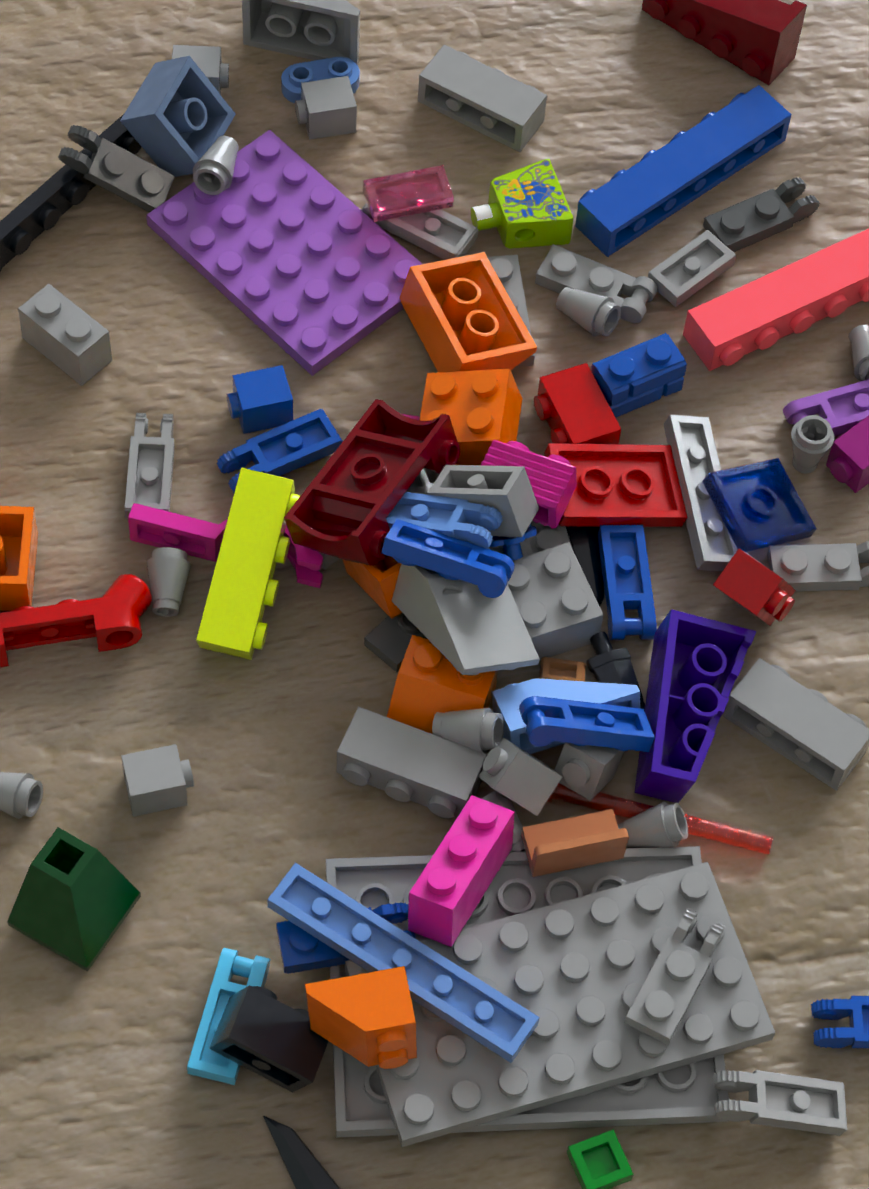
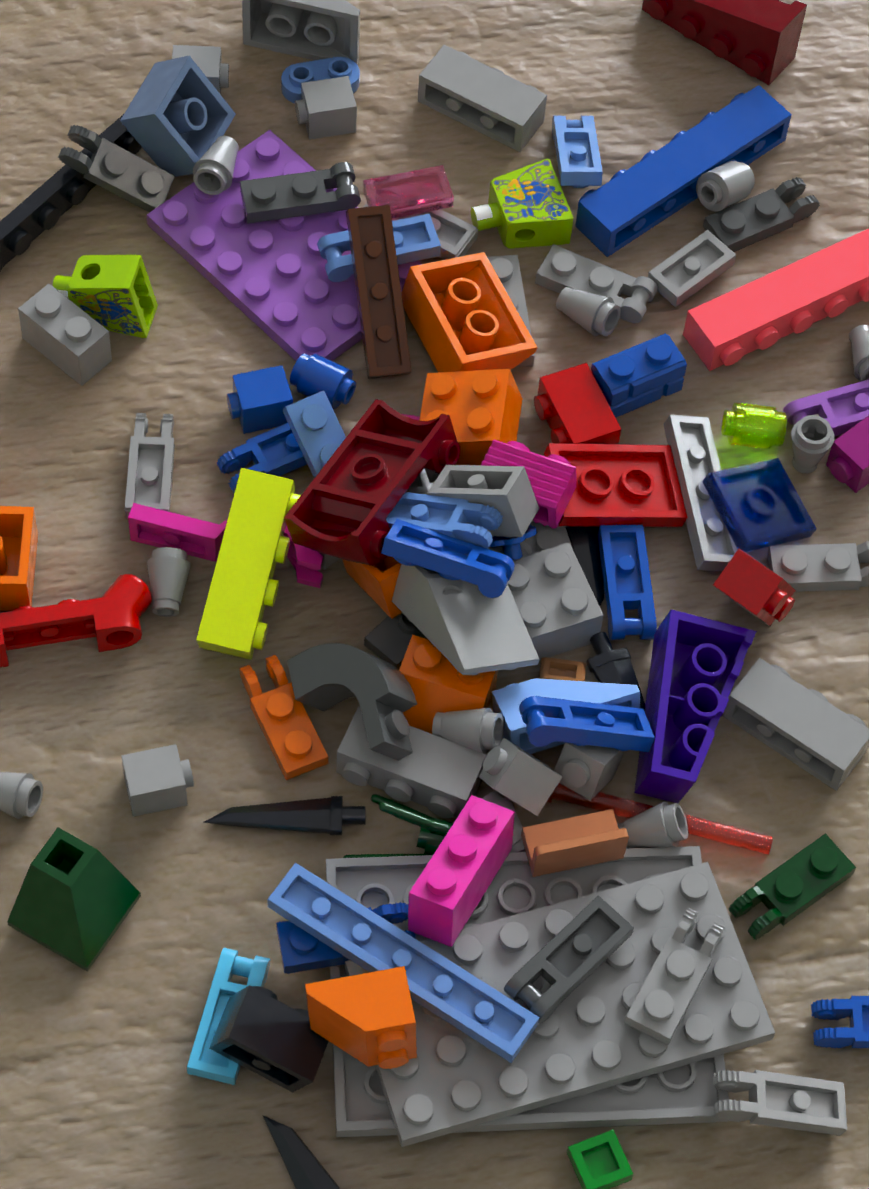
(112, 292): none -> lime torso
(284, 721): none -> orange hinge
(300, 194): none -> dark grey plate
(311, 815): none -> black bar
(315, 429): none -> medium blue hinge
(318, 373): none -> blue brick
(340, 671): none -> dark grey arch
(378, 291): none -> reddish brown plate
(413, 238): none -> medium blue plate
(431, 832): none -> dark green plant
(570, 958): none -> dark grey plate
(577, 151): none -> medium blue plate
(725, 185): none -> light grey brick
(754, 426): none -> clear neon green brick
(795, 885): none -> dark green hinge

